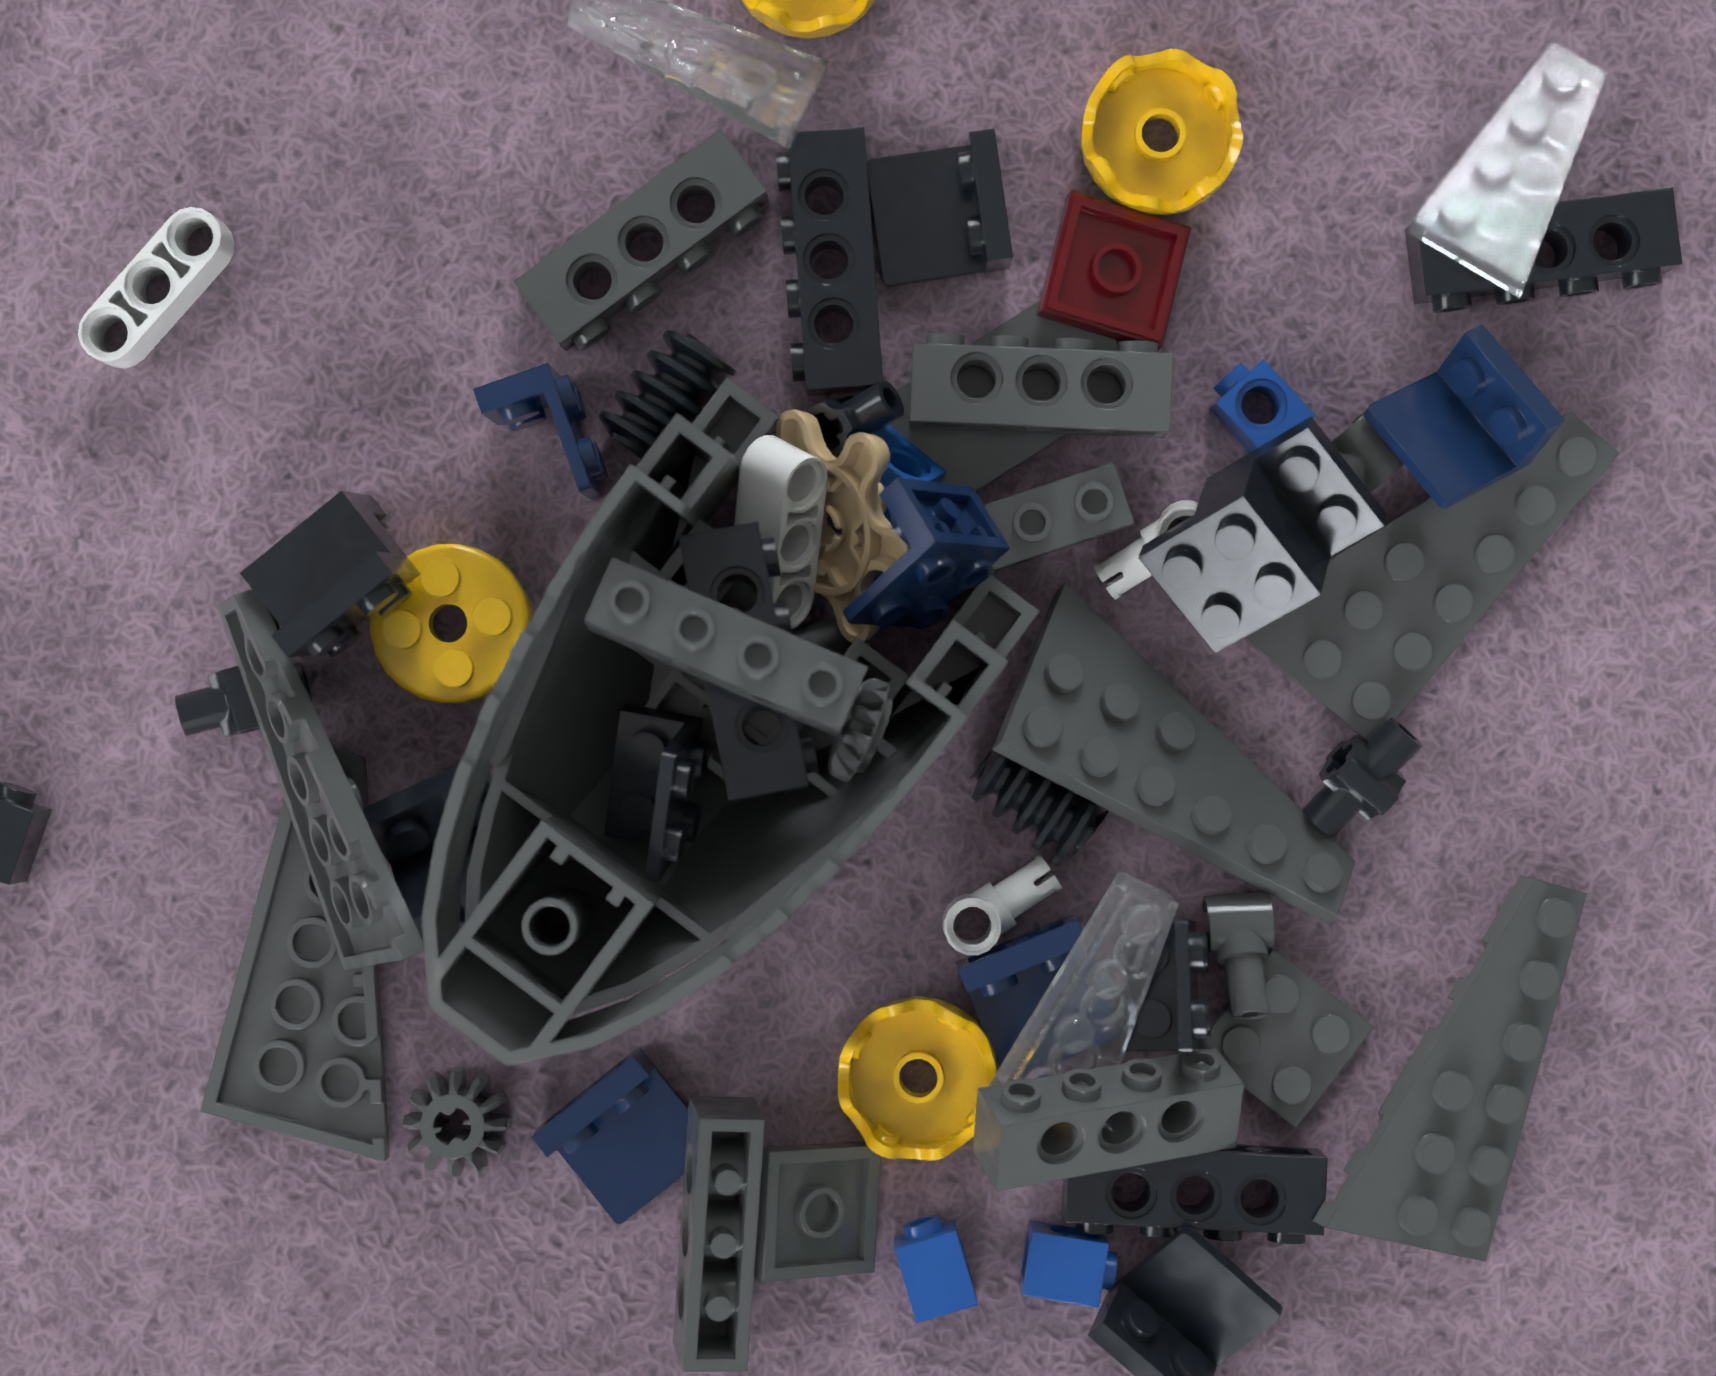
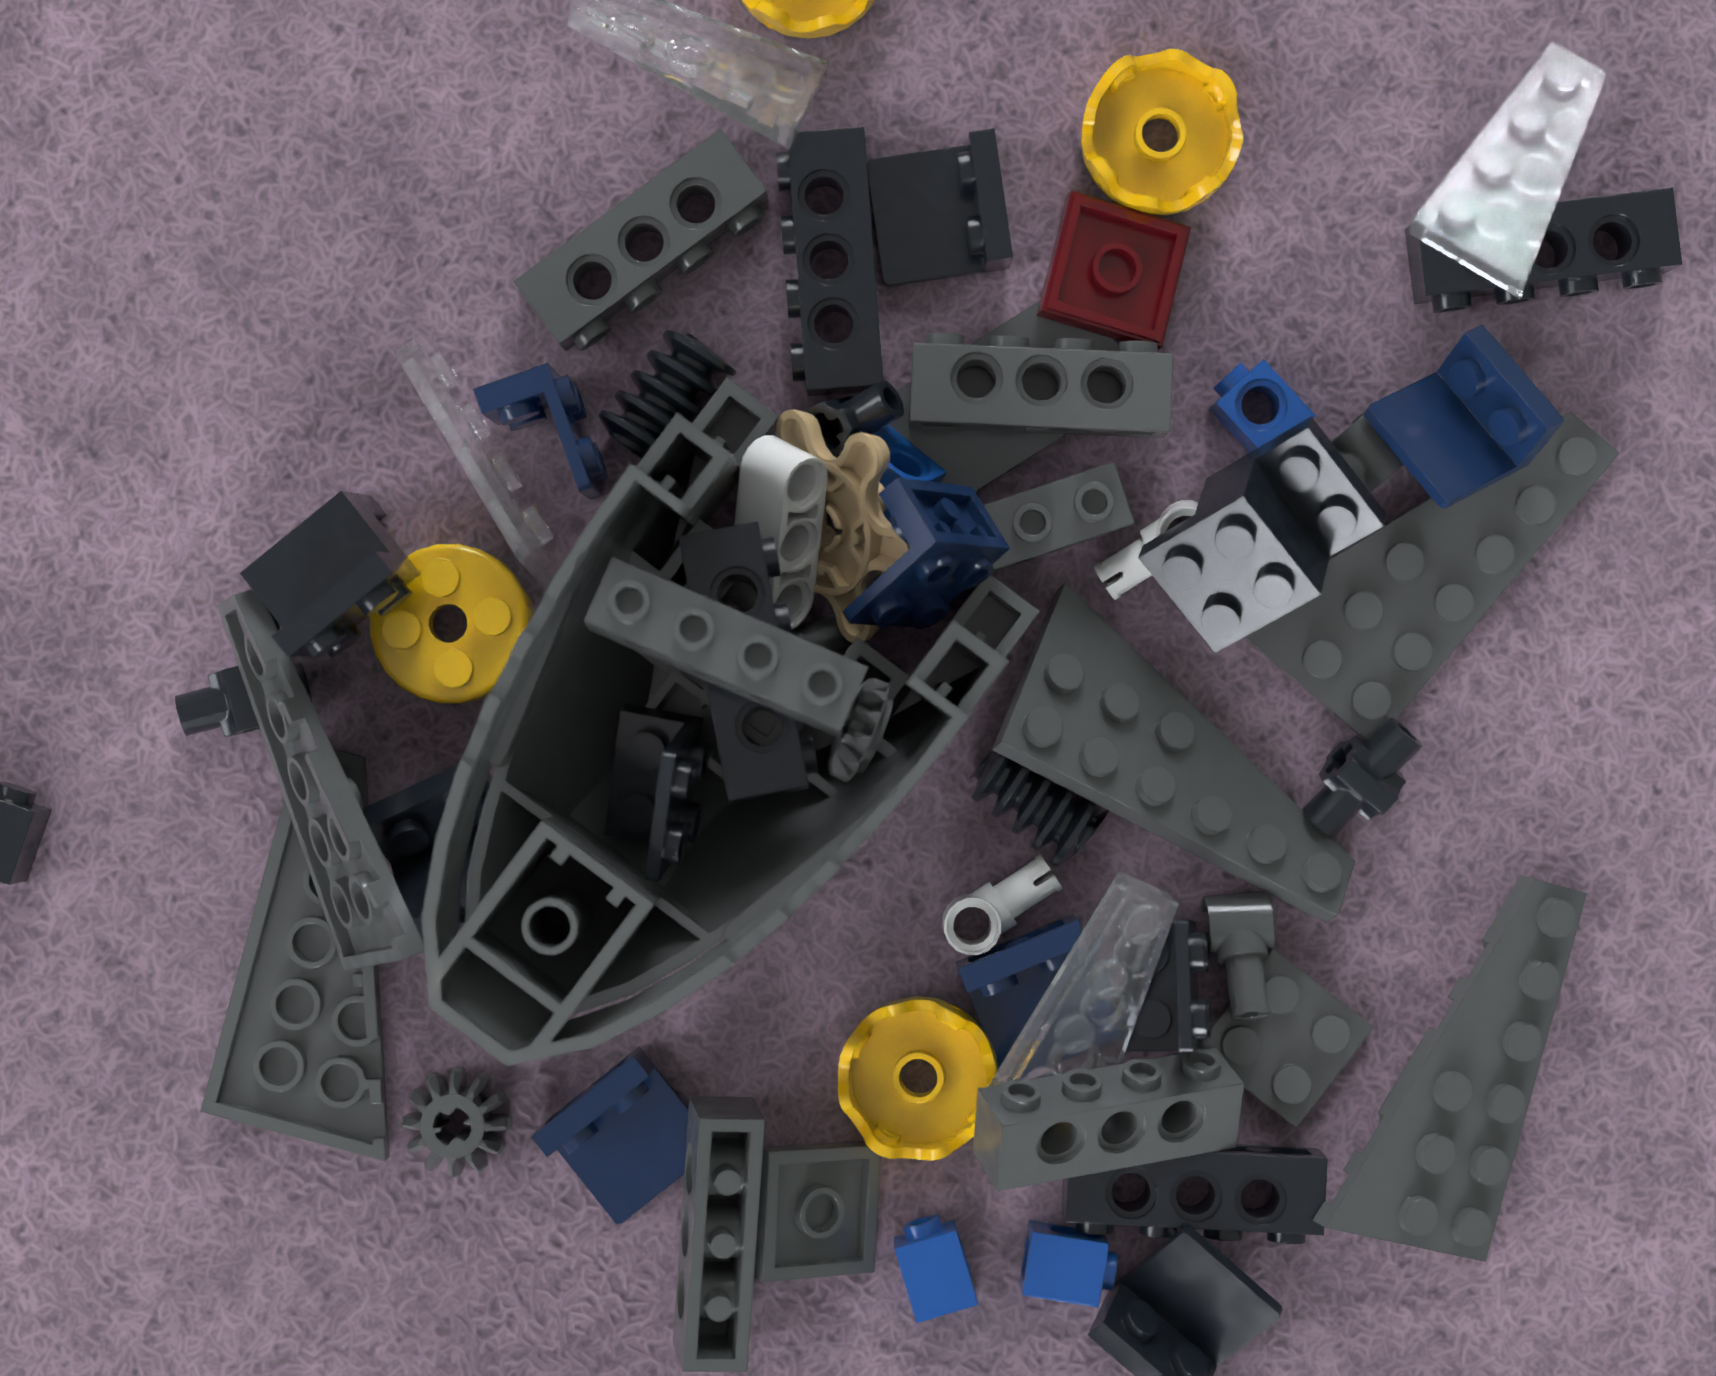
(126, 296): white beam -> none
(490, 475): none -> clear wing

